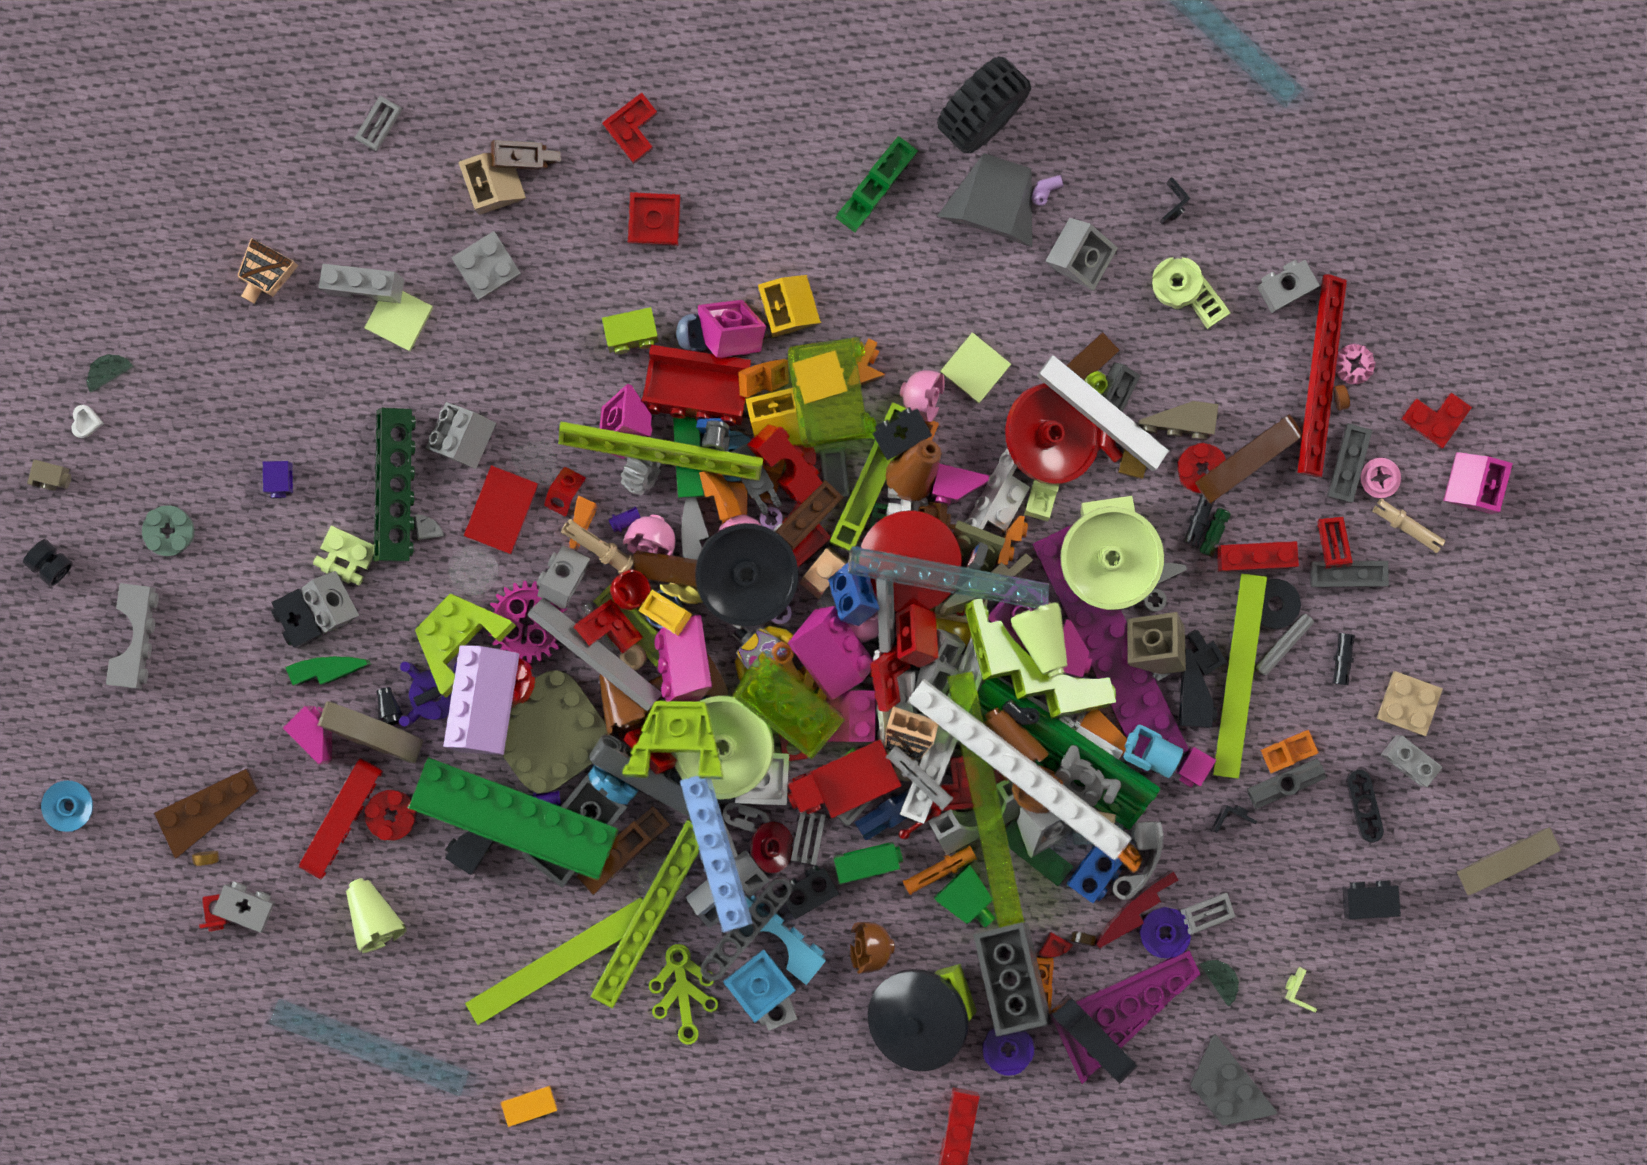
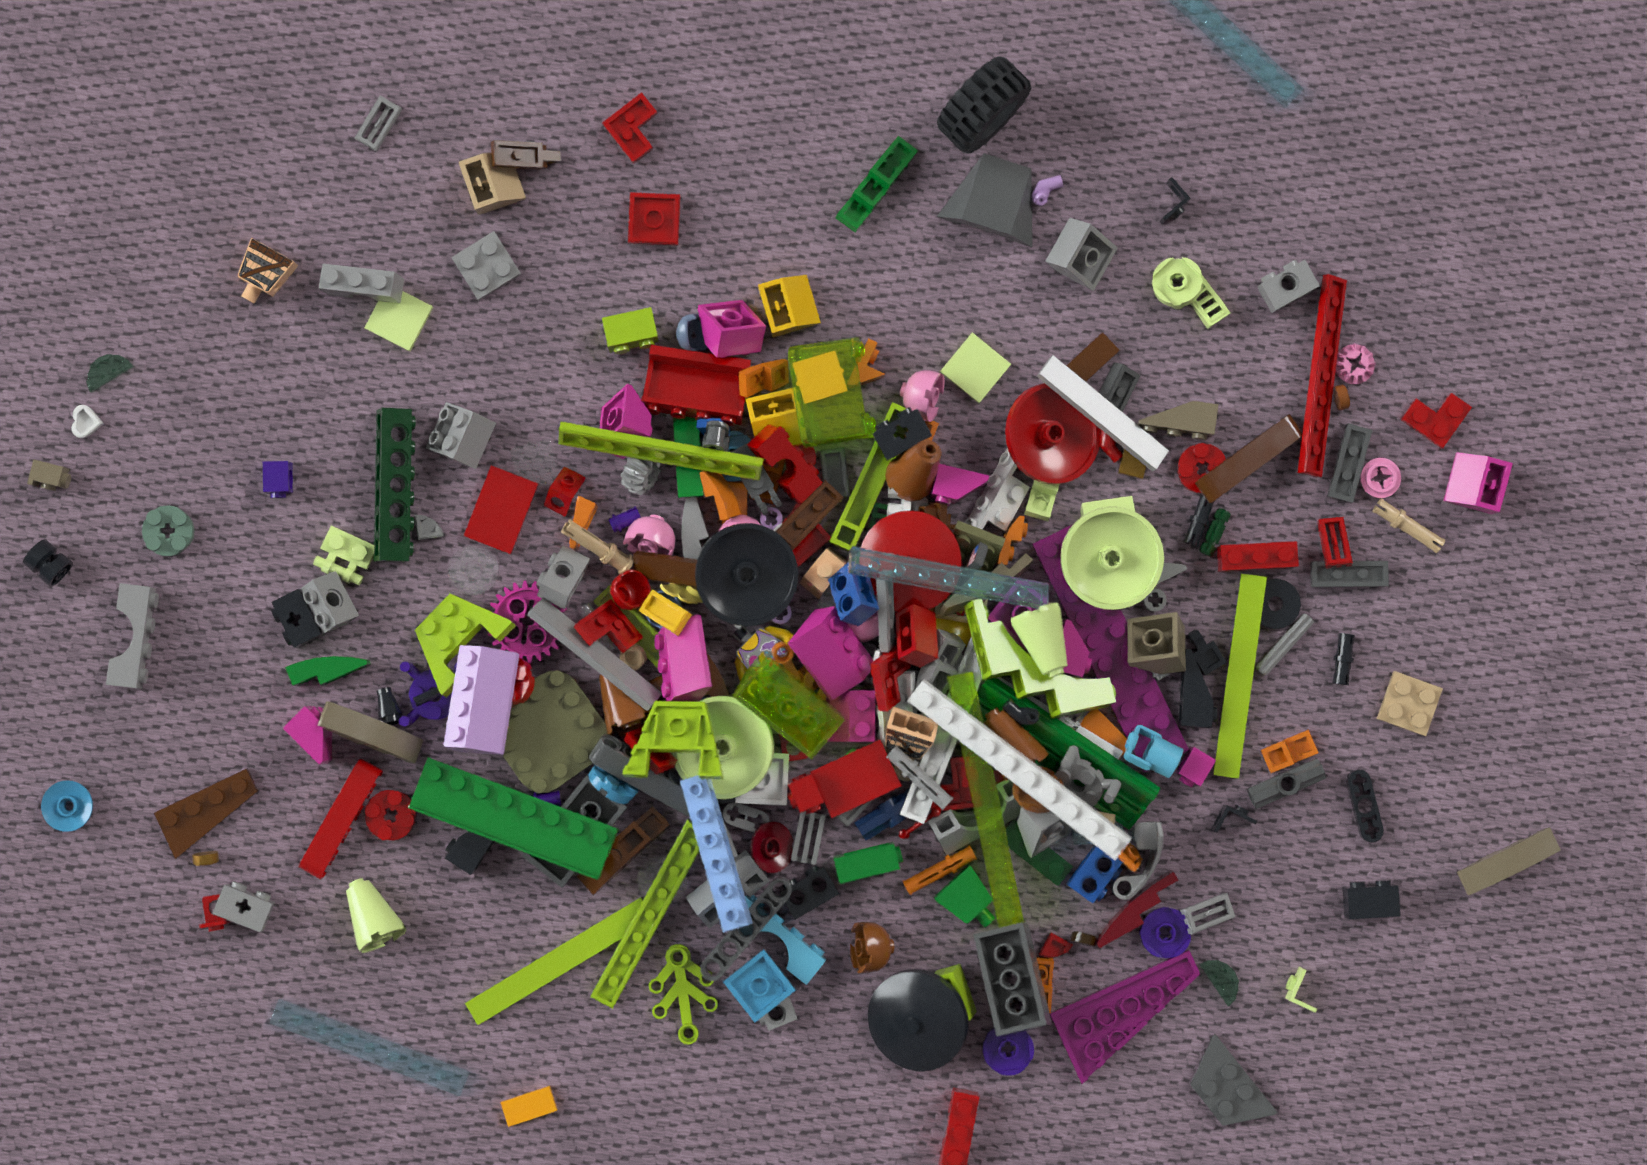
(1093, 1039): black beam -> none
(1097, 381): lime plate -> none
(1411, 761): light grey brick -> none

